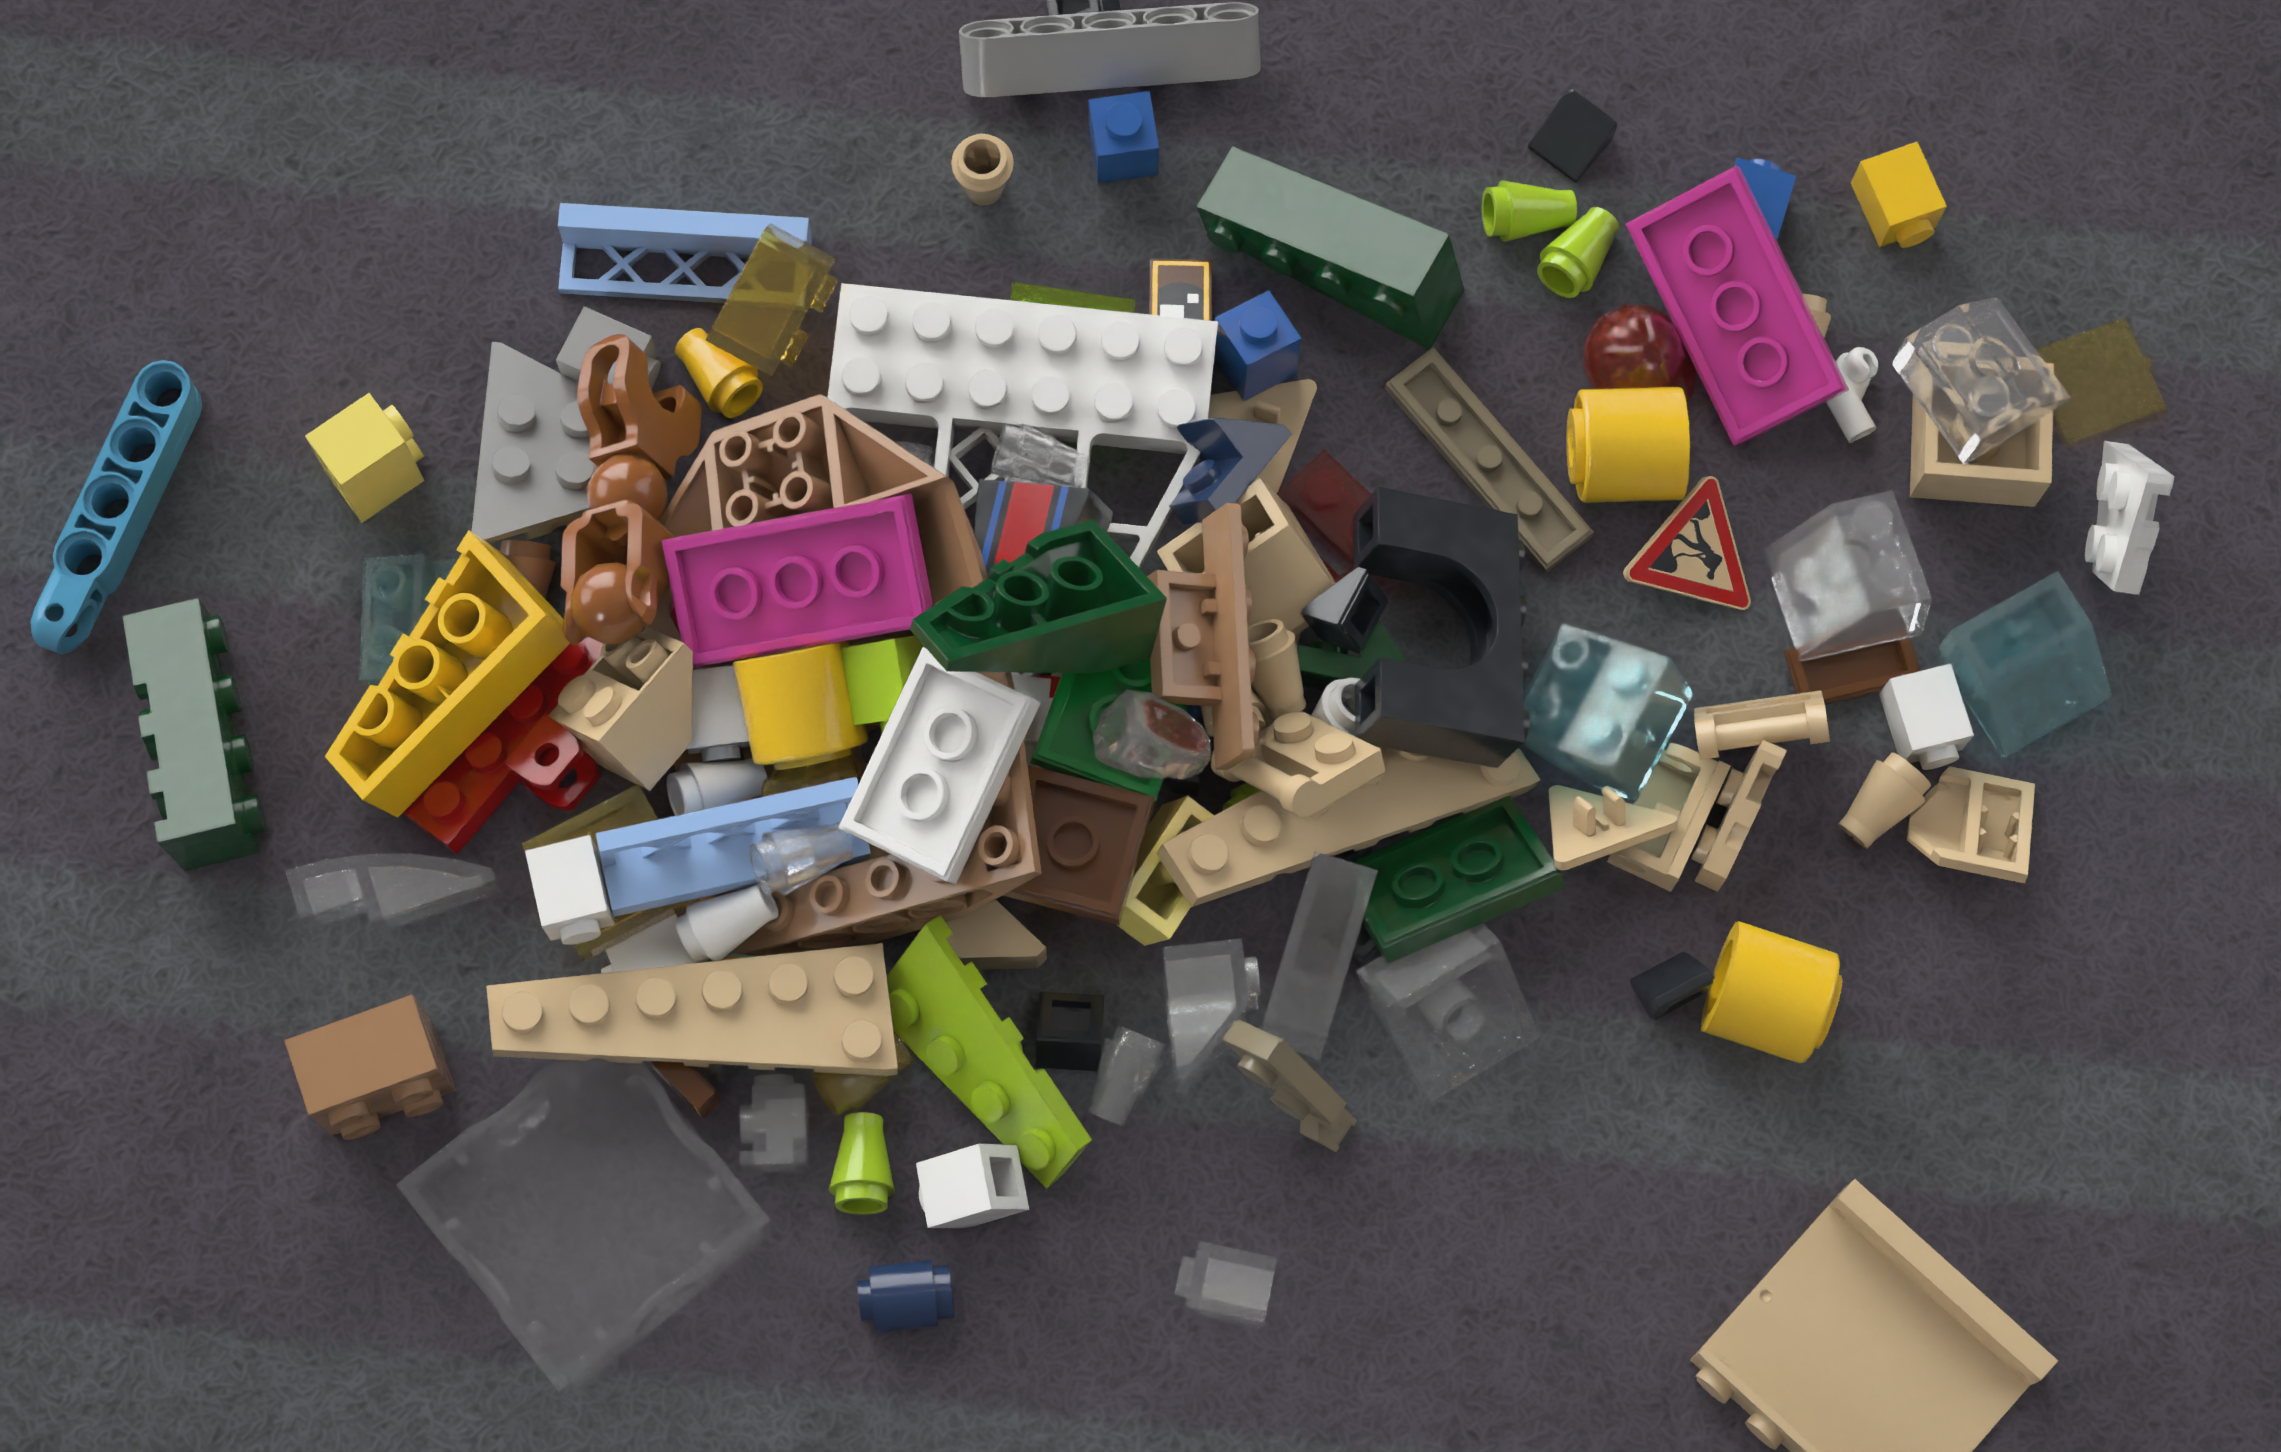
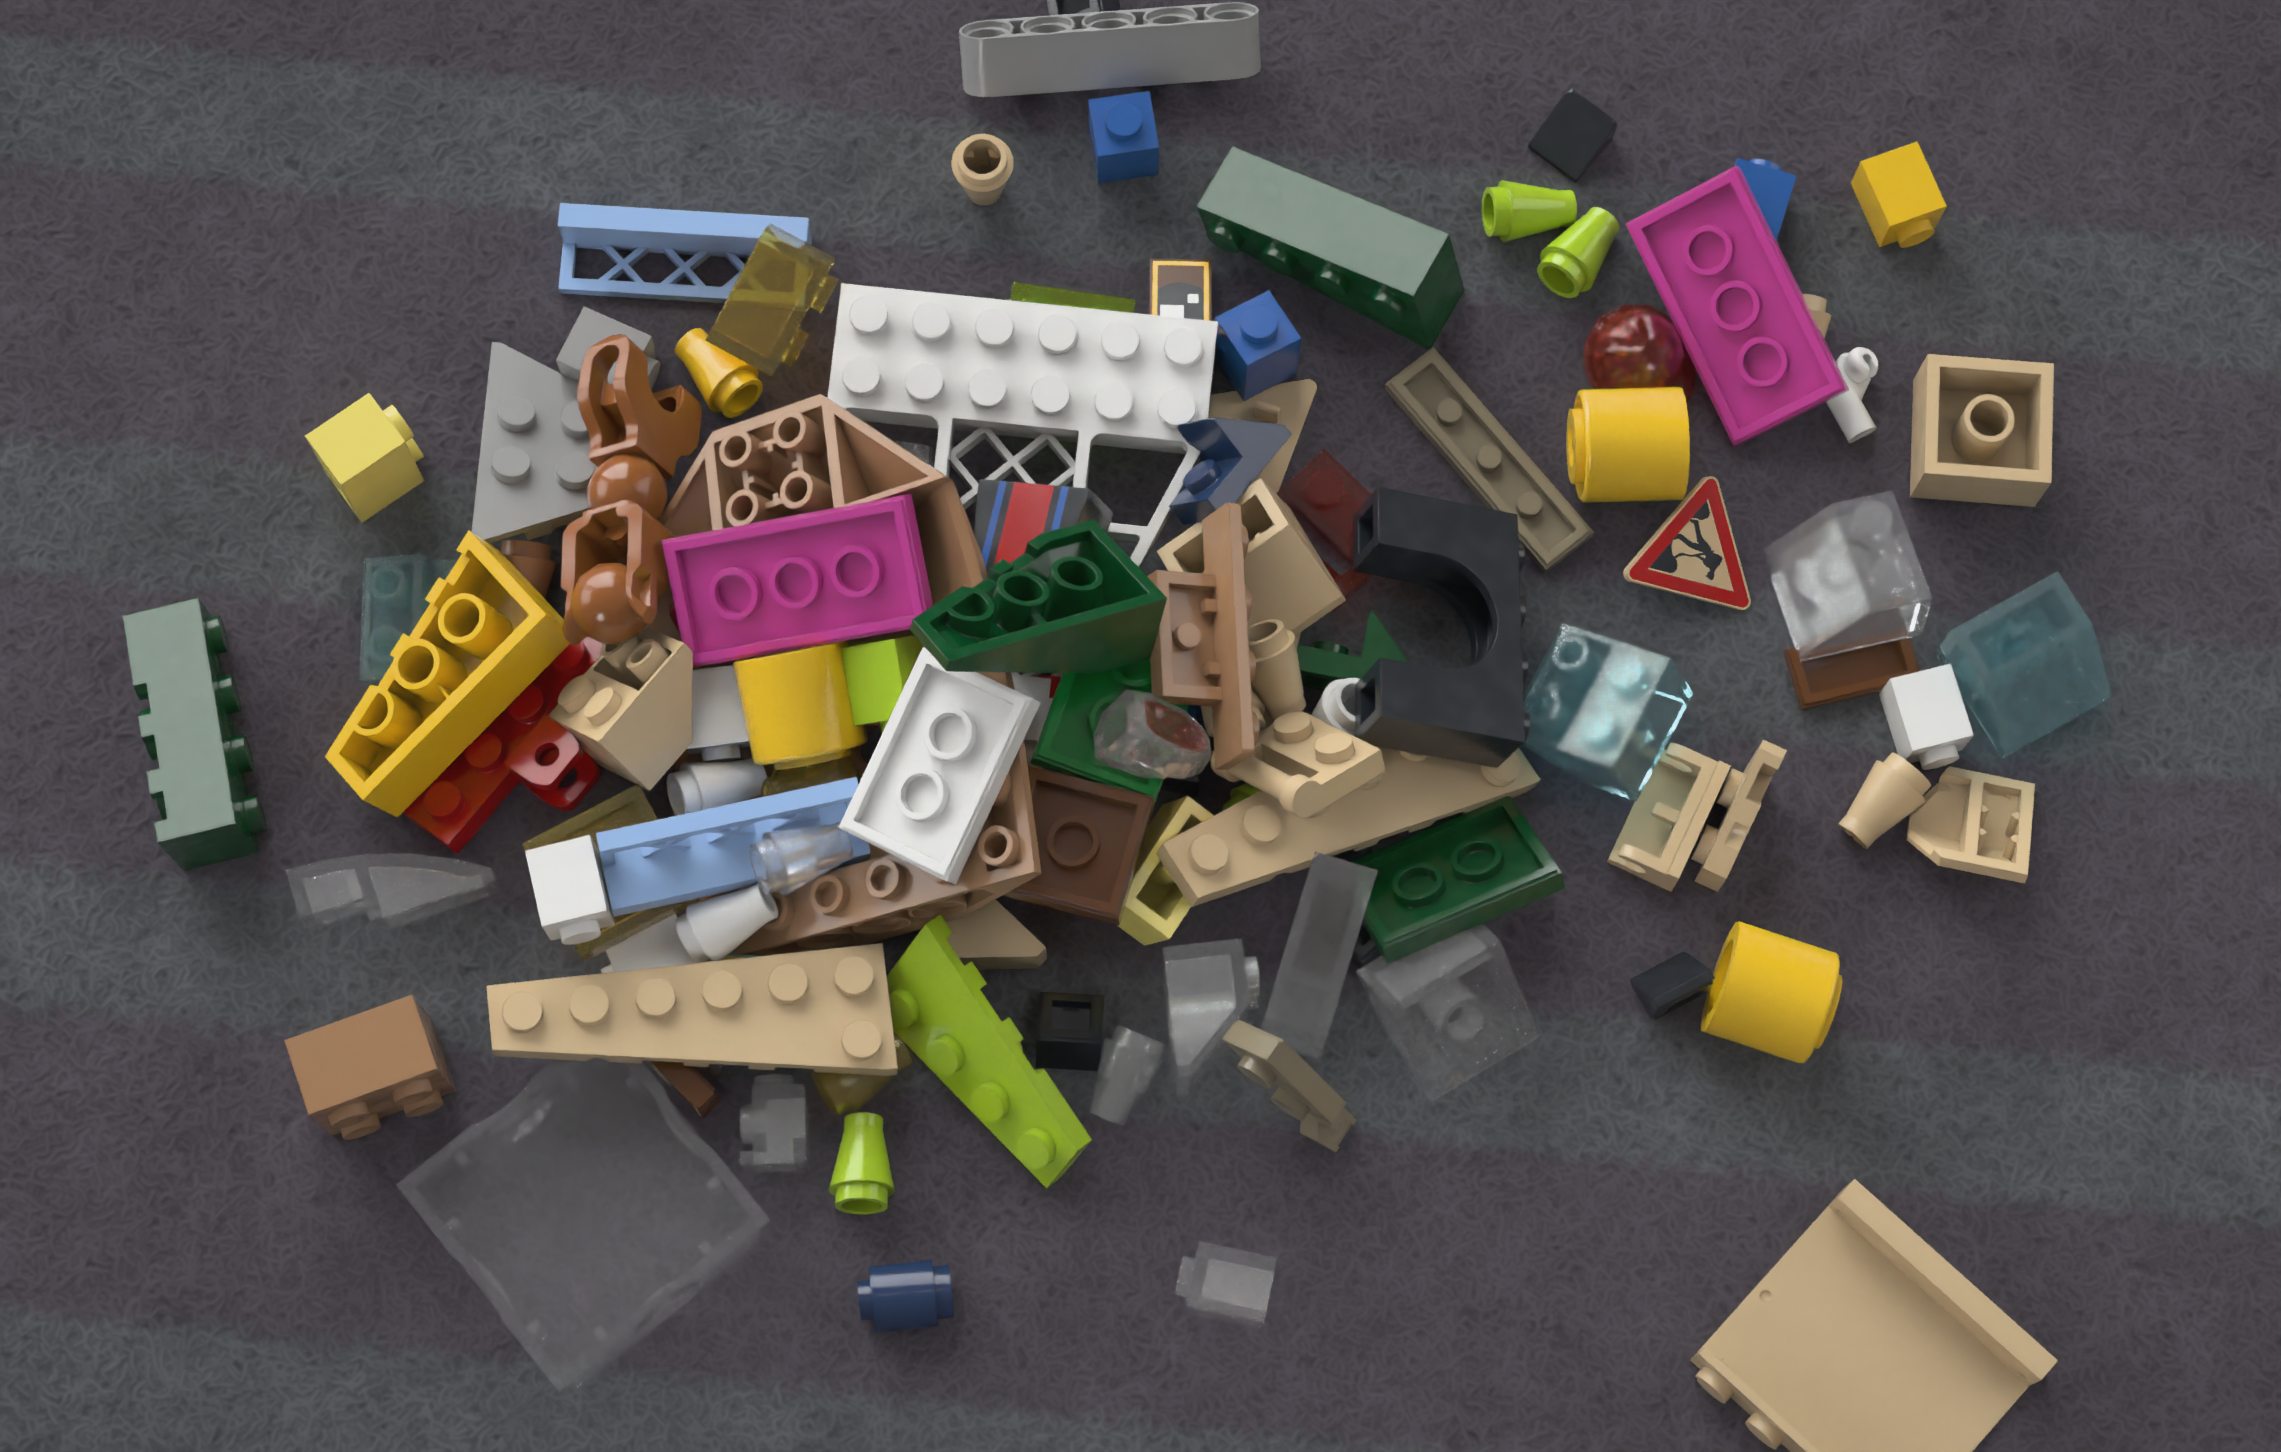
(80, 598): dark azure piece -> none
(972, 1186): white brick -> none
(1035, 458): clear cone -> none
(1347, 611): black slope -> none
(1596, 825): tan piece -> none
(1761, 719): tan plate -> none
(1978, 377): clear slope -> none
(2104, 379): clear yellow piece -> none
(2126, 510): white wing -> none

